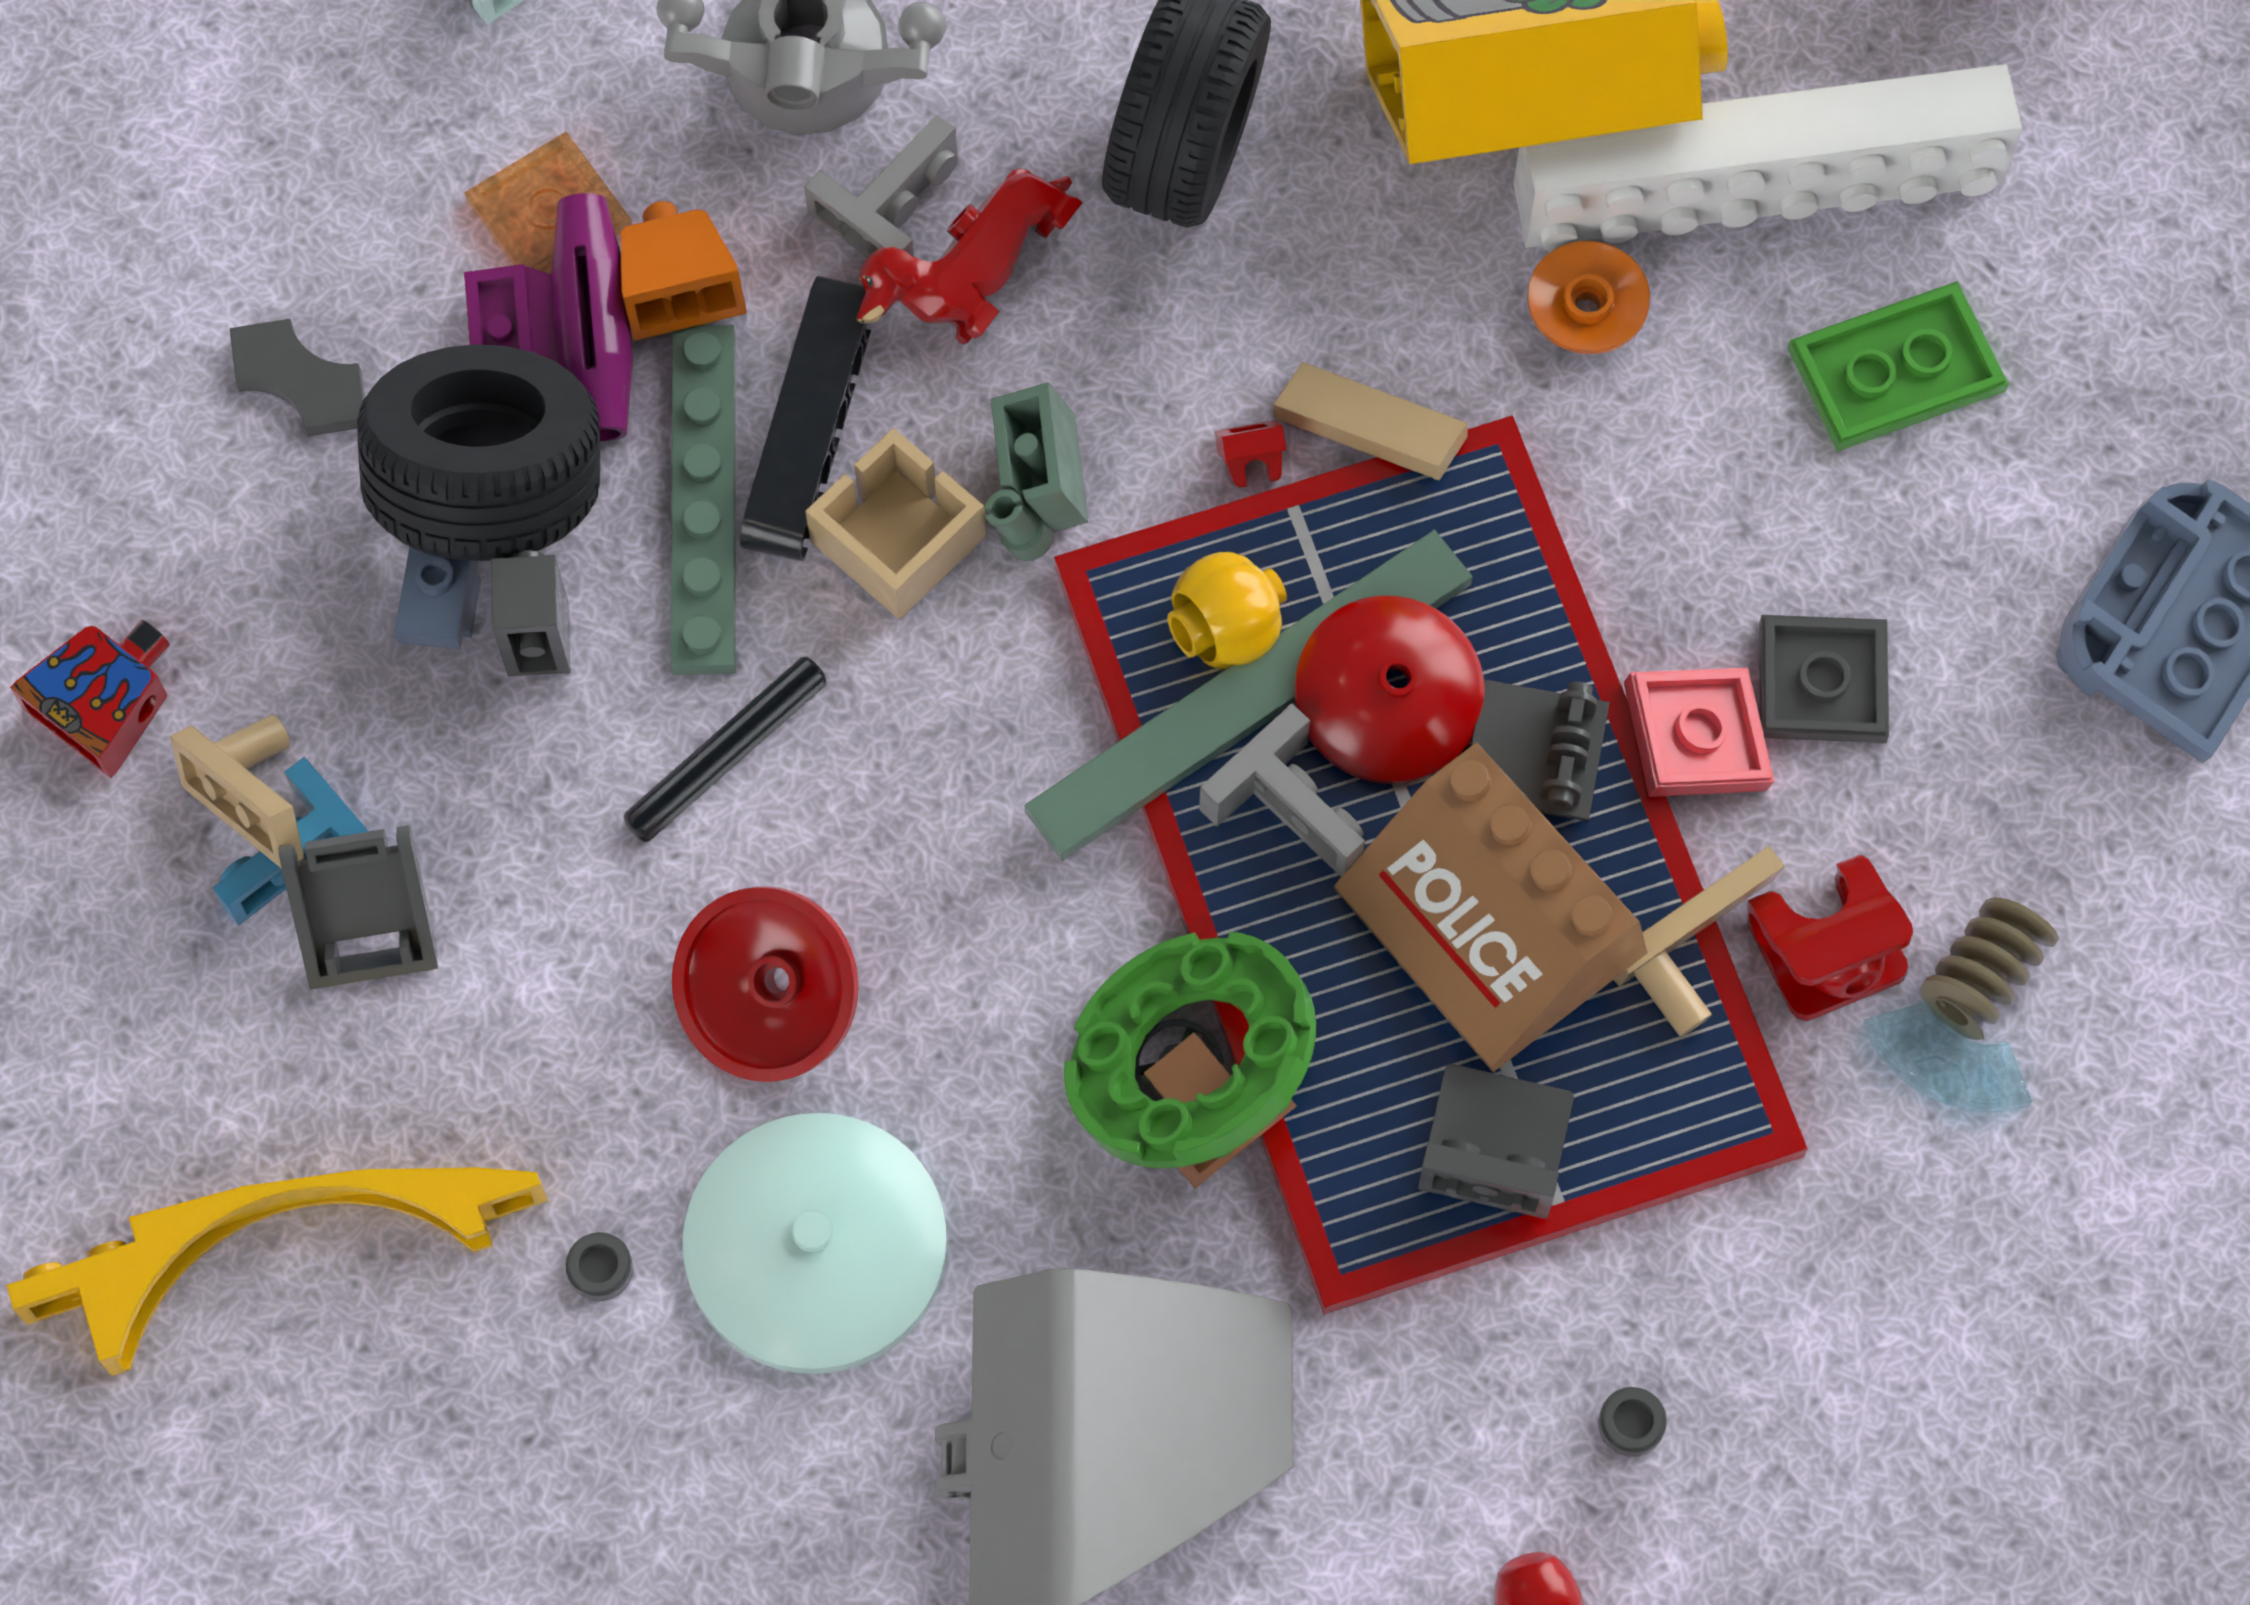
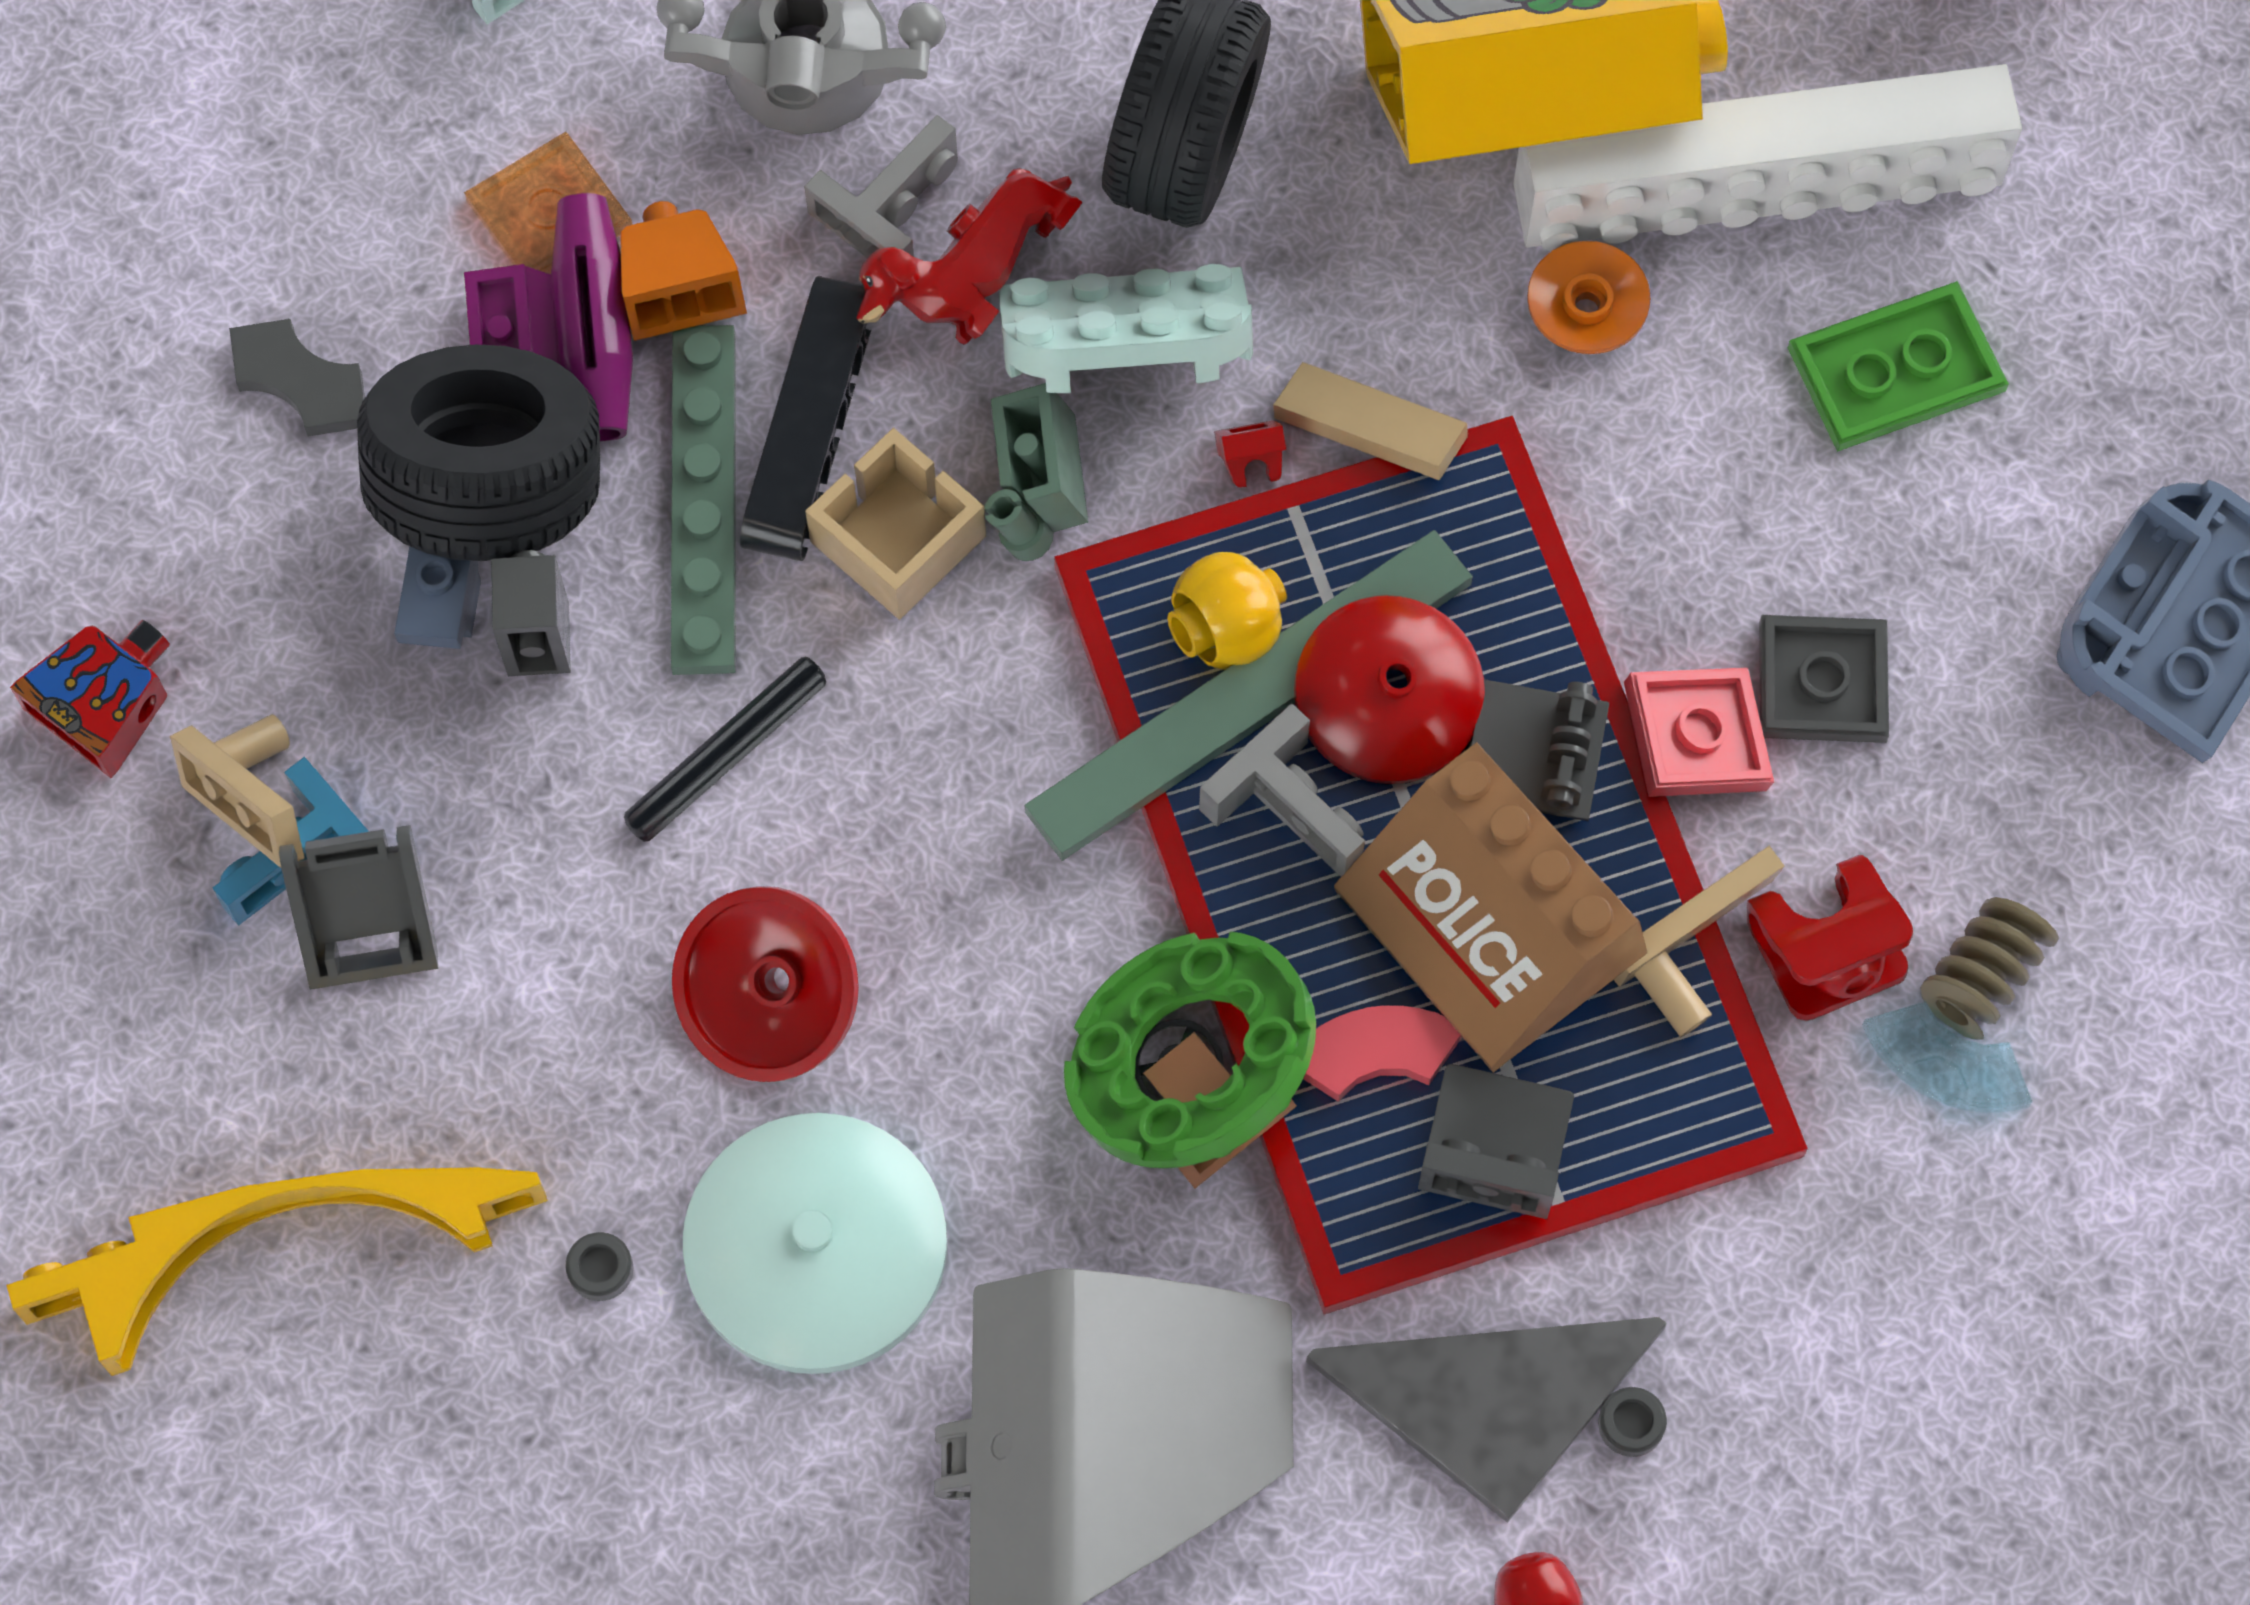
(1126, 322): none -> light aqua plate
(1379, 1044): none -> coral tile
(1491, 1403): none -> flat silver tile

